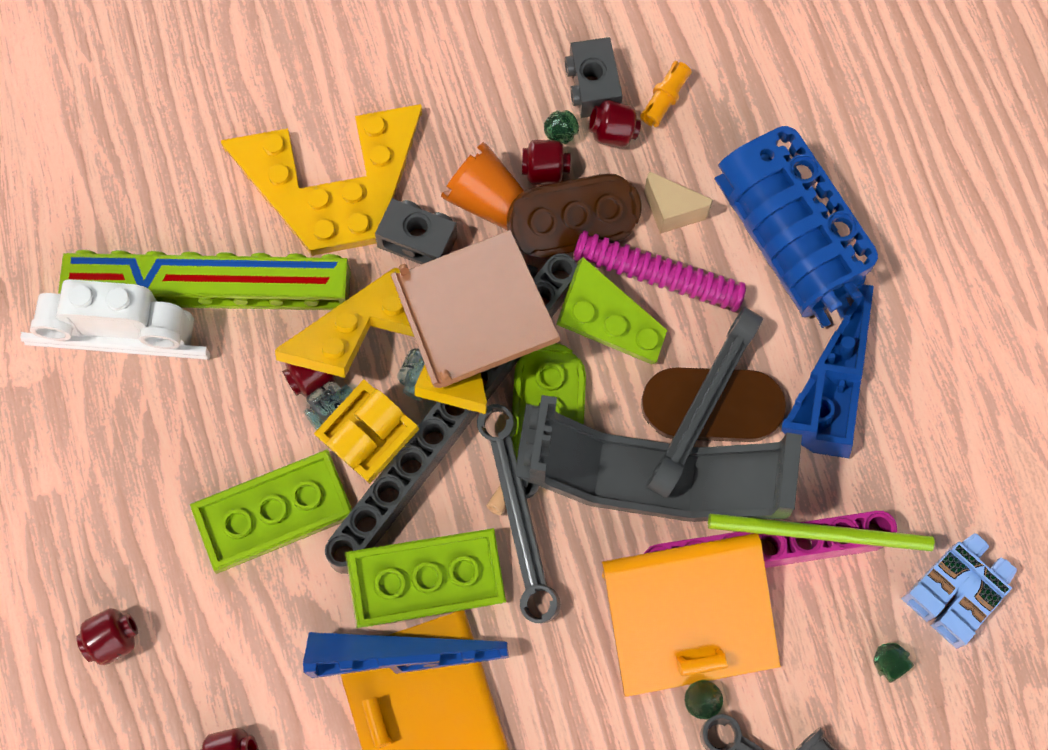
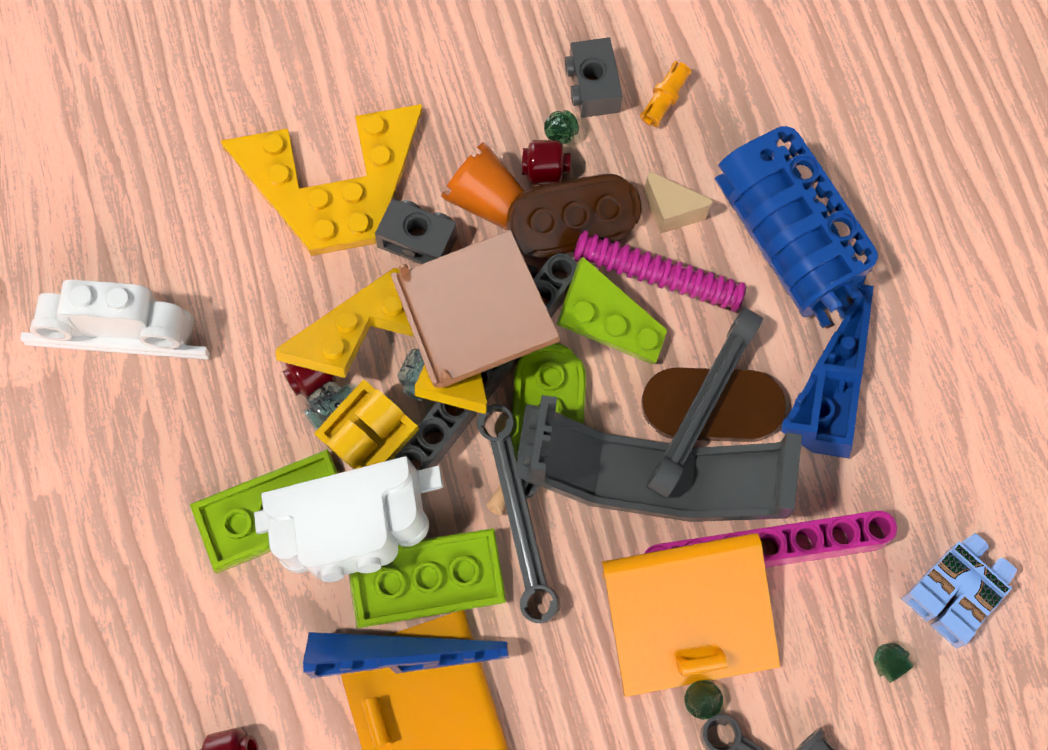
(107, 636): dark red head -> none
(221, 279): lime brick -> none
(348, 518): none -> white brick
(614, 124): dark red head -> none
(820, 532): lime piece -> none

